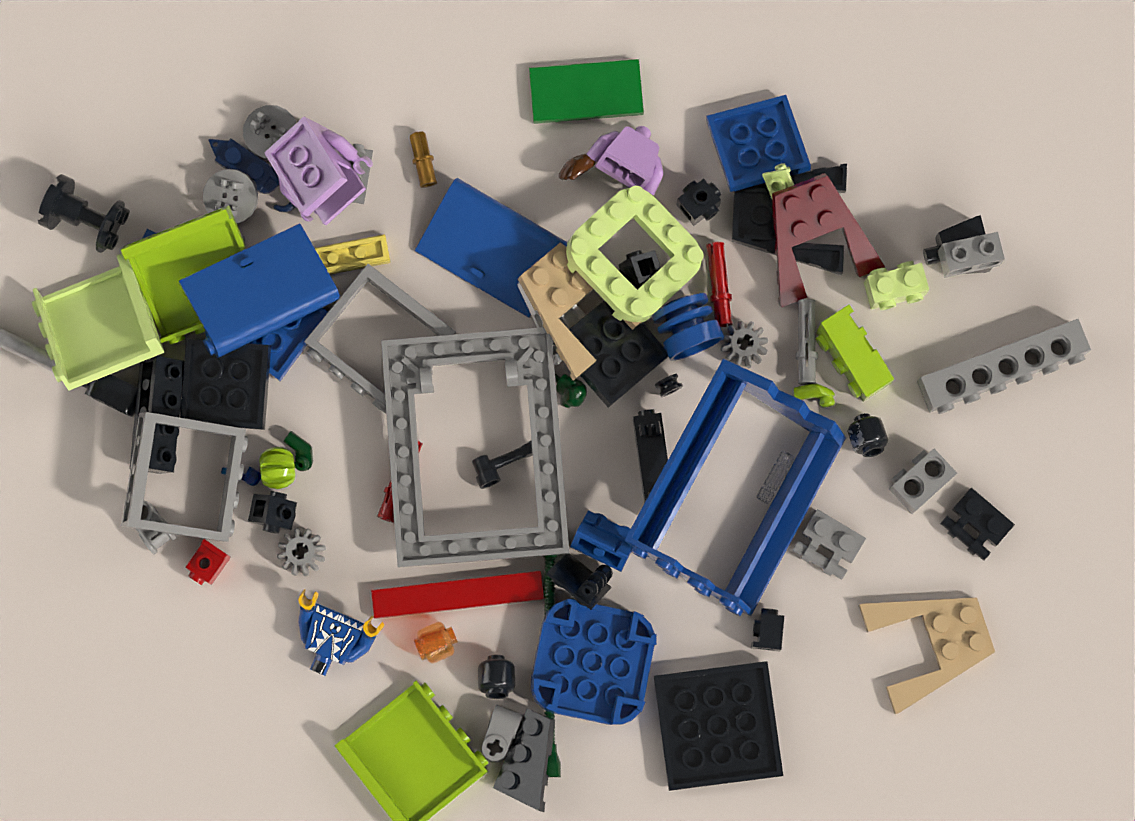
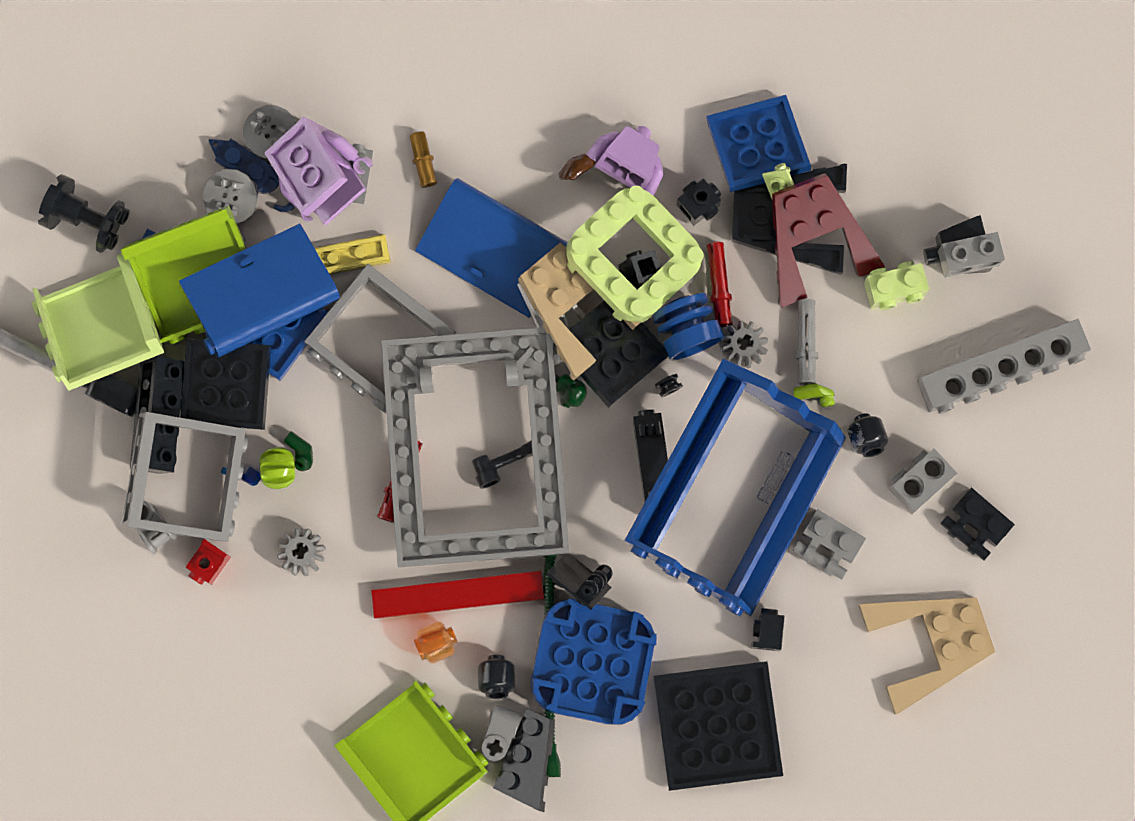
(272, 512): black brick -> none
(333, 634): torso -> none
(586, 91): green tile -> none
(602, 540): blue brick -> none
(853, 354): lime wedge -> none

